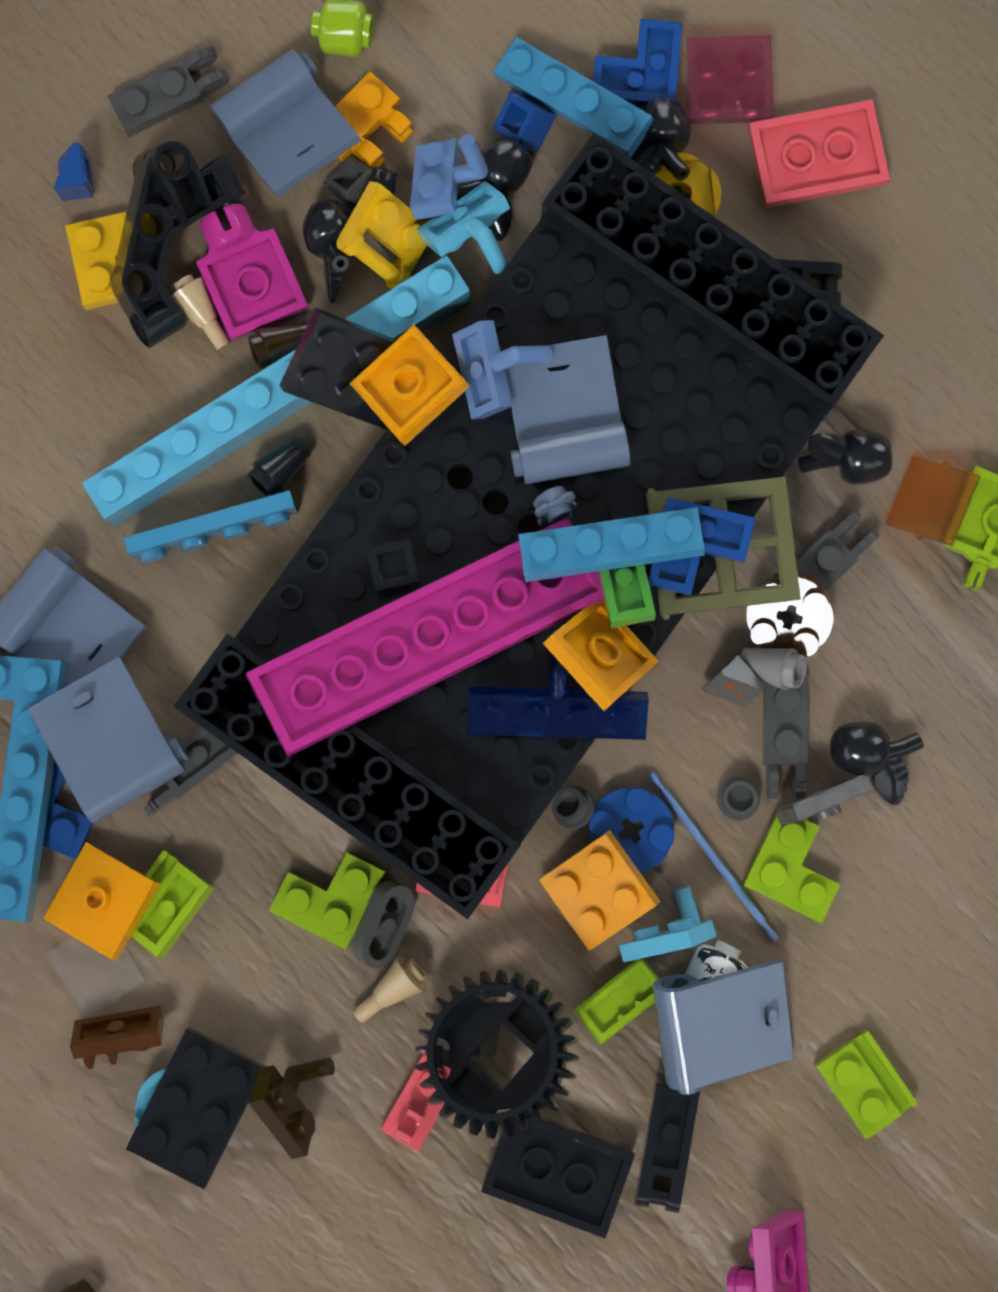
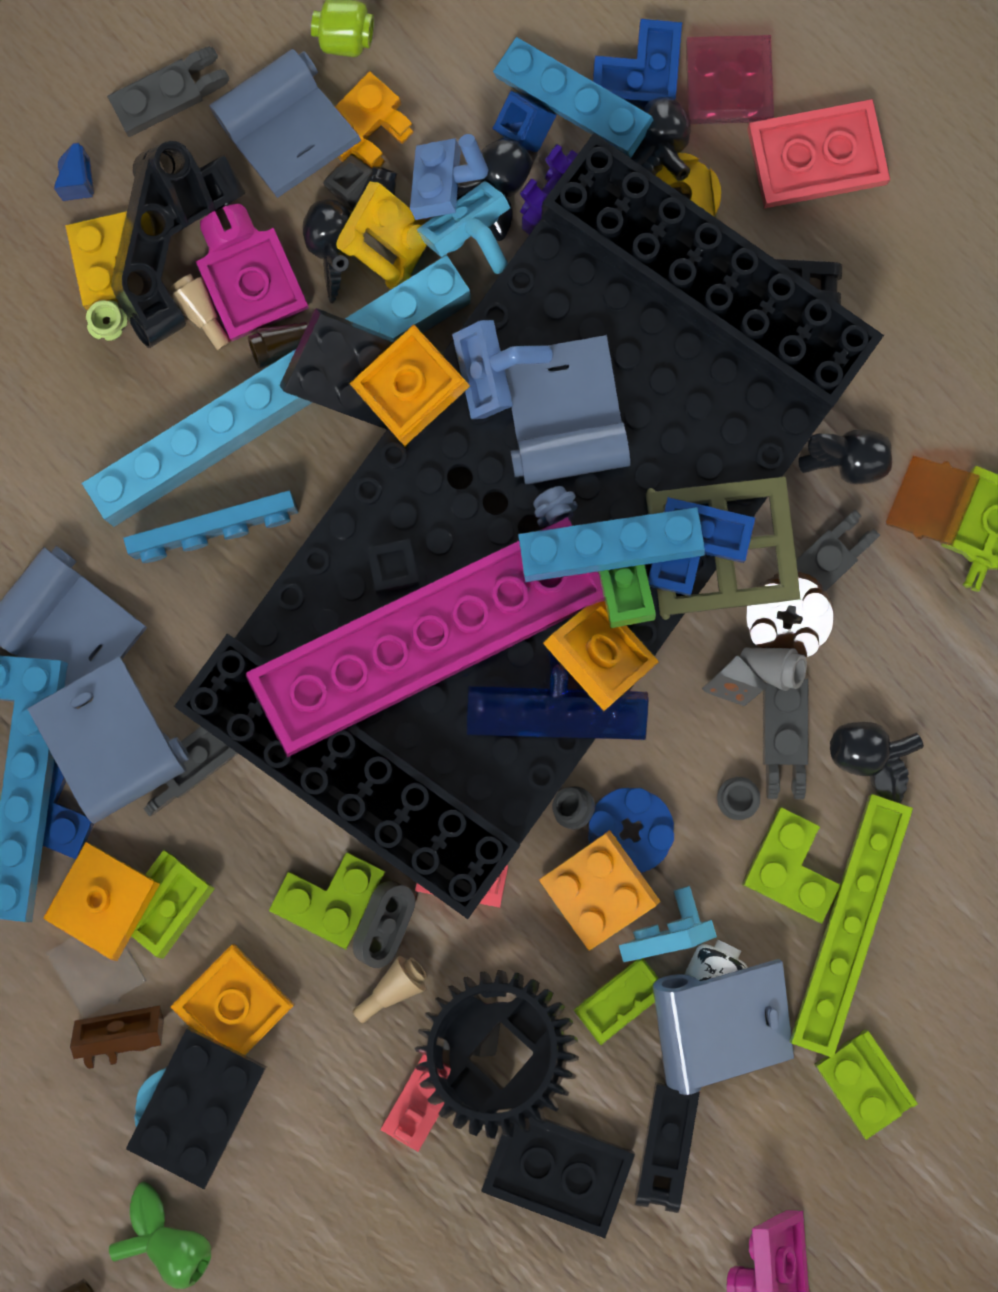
(98, 312): none -> yellowish green plate
(176, 1253): none -> bright green piece
(233, 1002): none -> light orange plate
(278, 468): black cone -> none
(280, 1108): dark brown plate -> none
(534, 196): none -> dark purple plate
(713, 856): medium blue piece -> none
(824, 802): flat silver plate -> none
(851, 925): none -> lime plate

